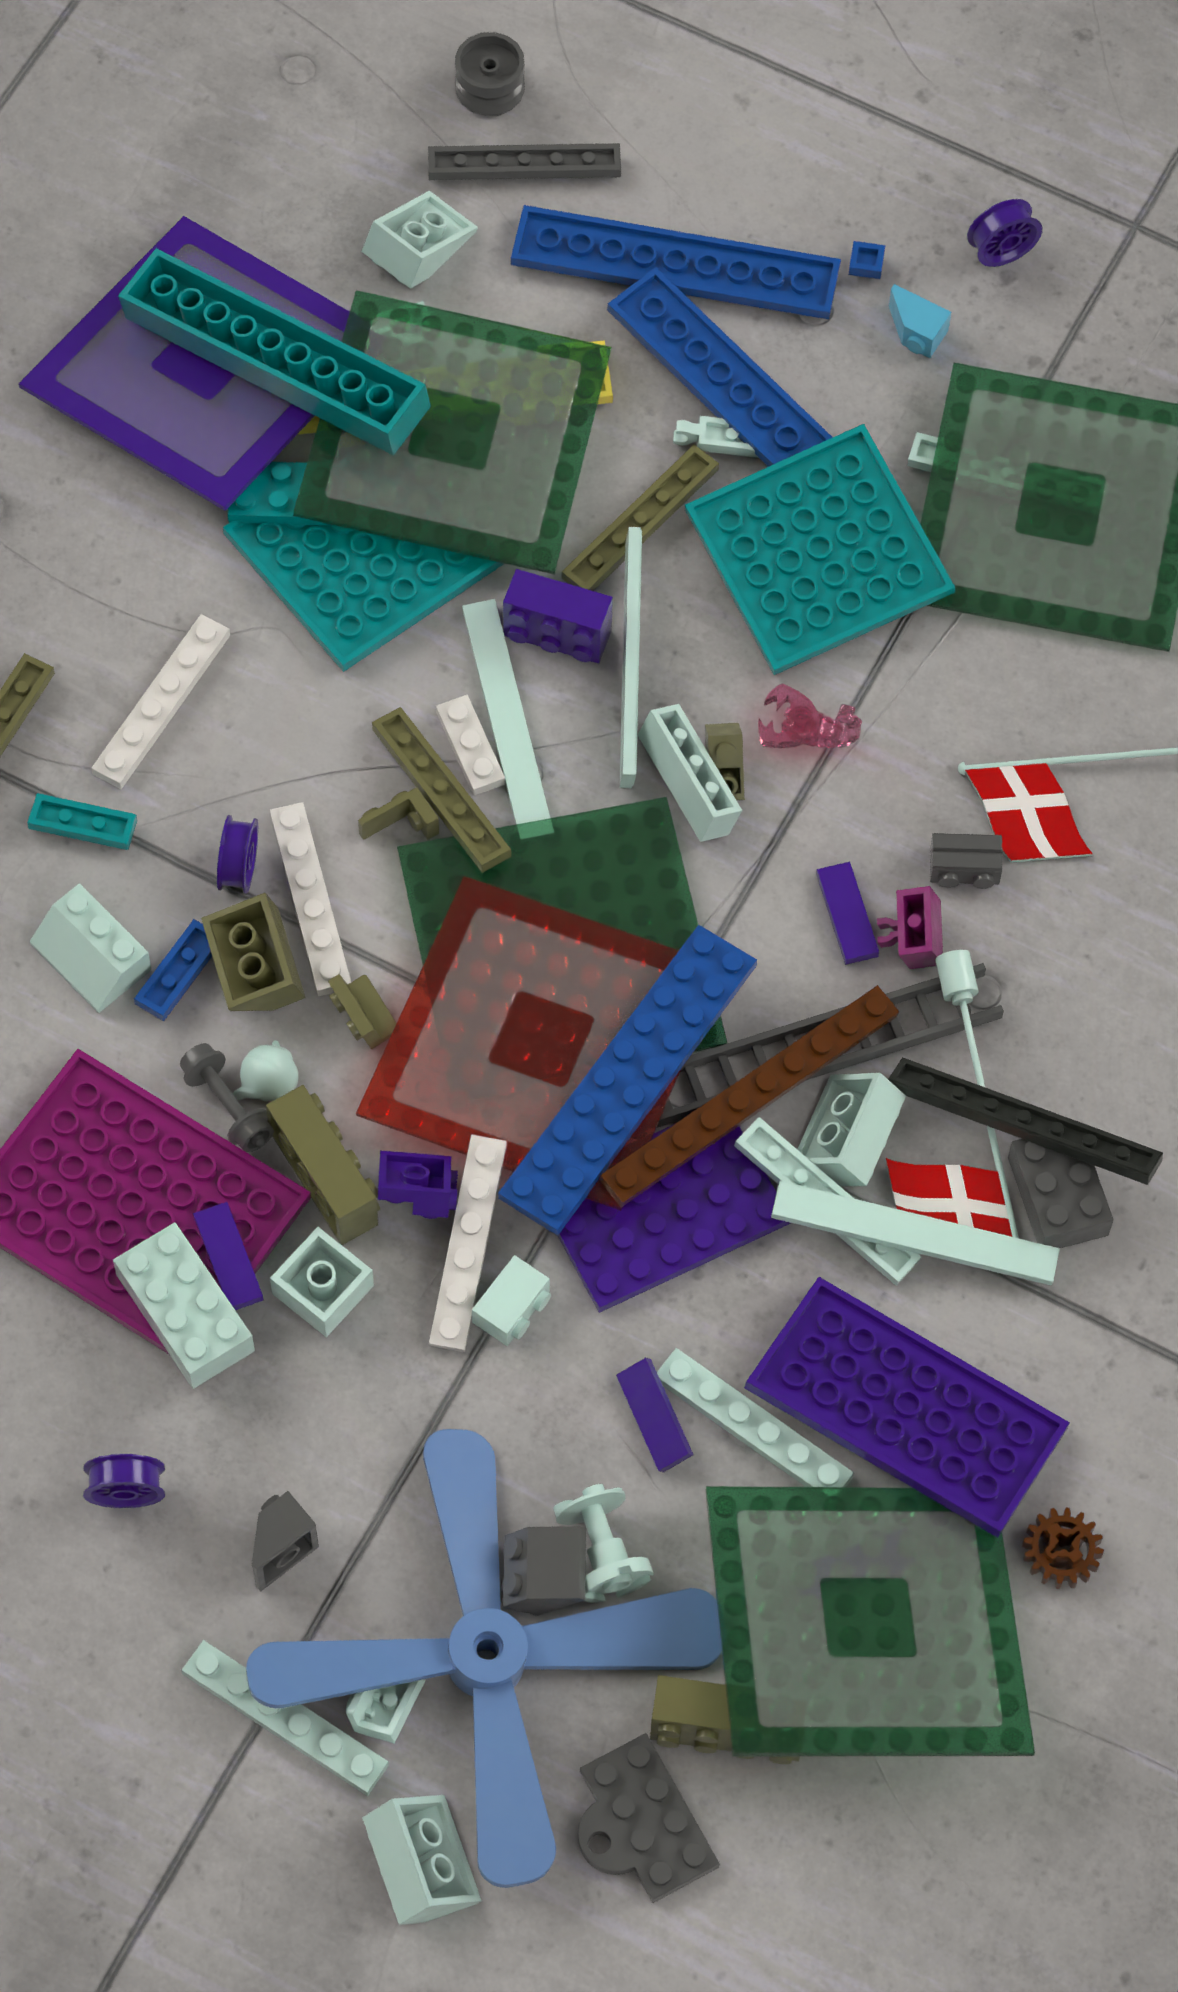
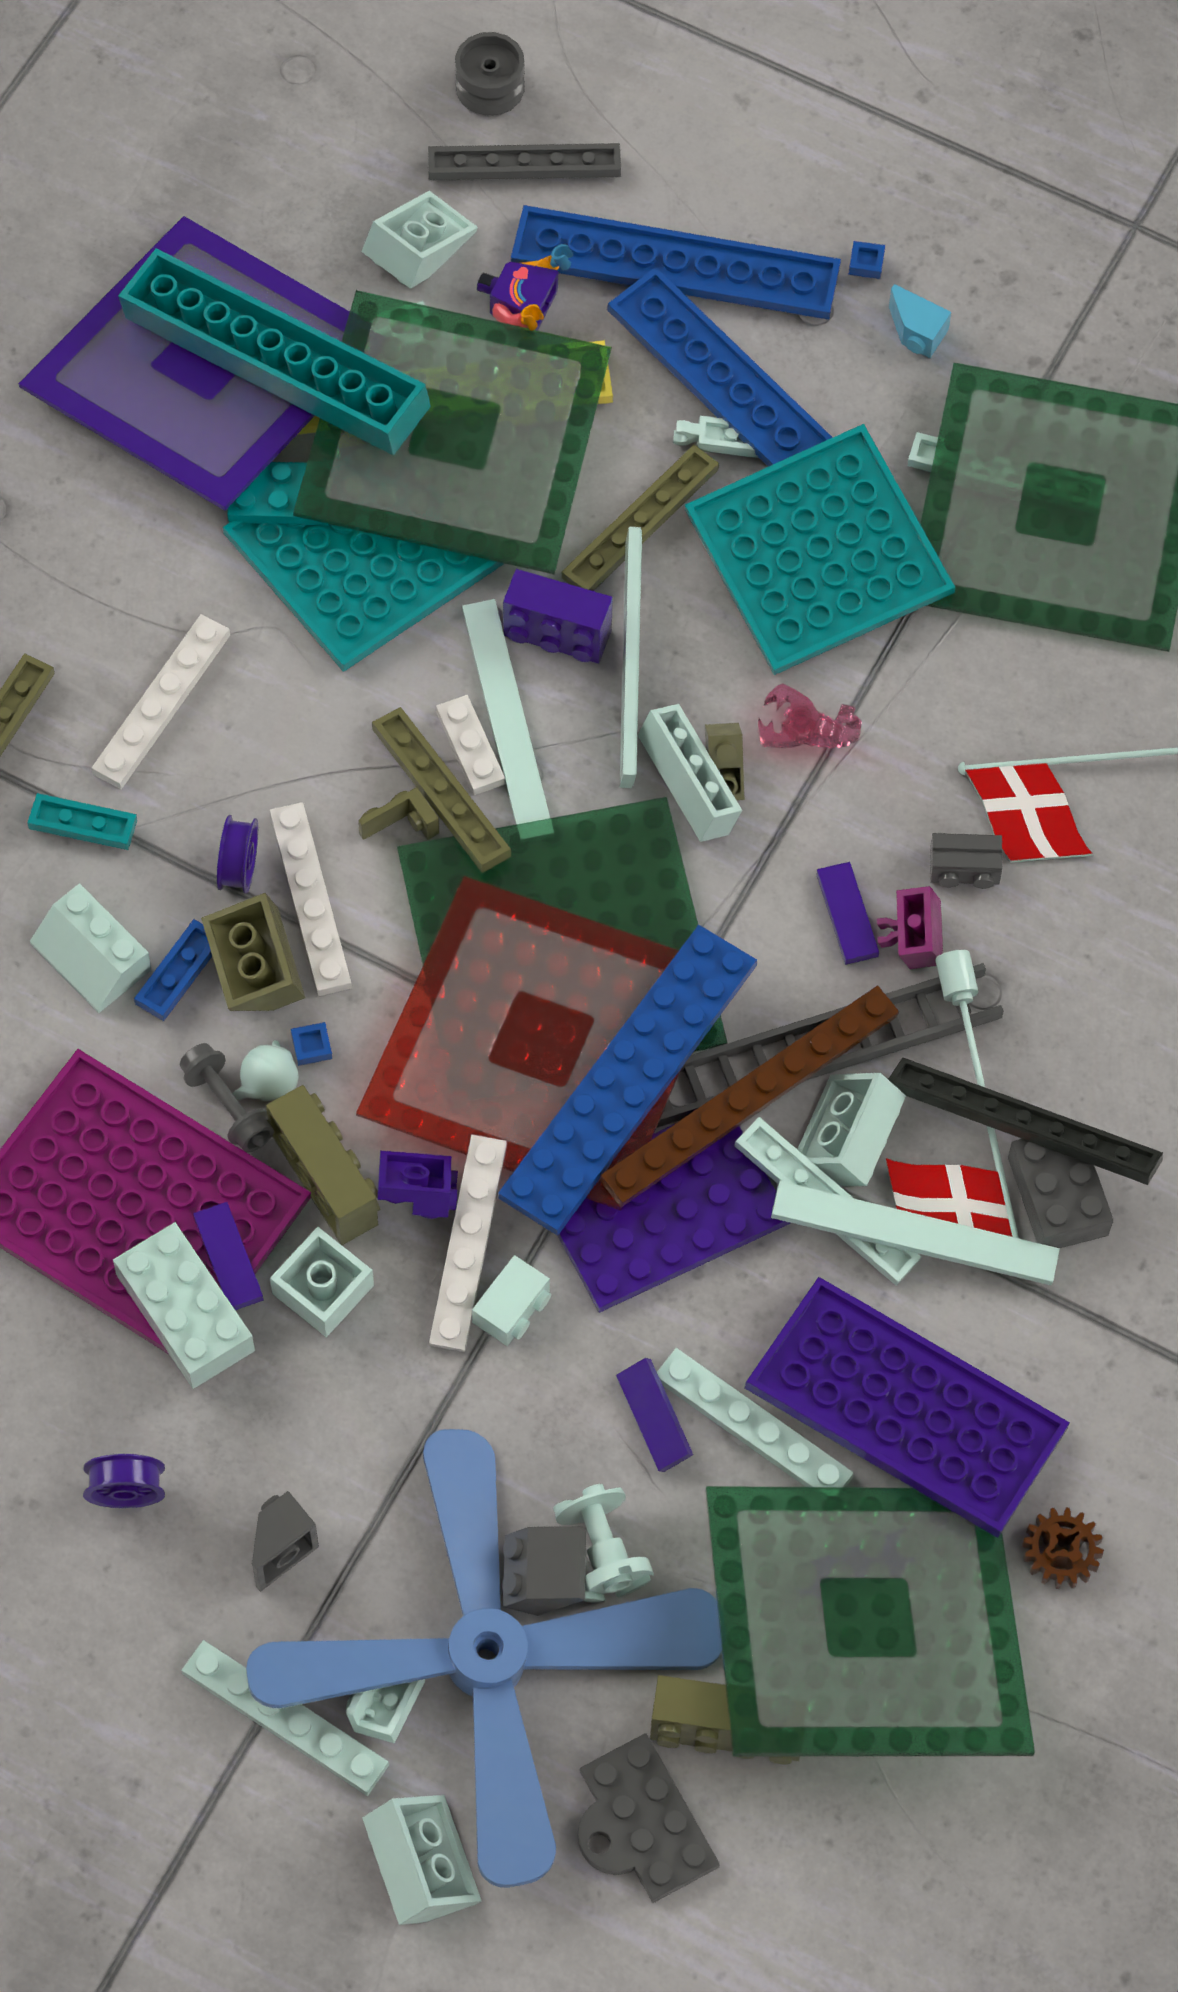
(311, 1043): none -> blue plate
(365, 1007): olive bracket -> none
(525, 289): none -> torso
(1004, 232): dark purple wheel -> none

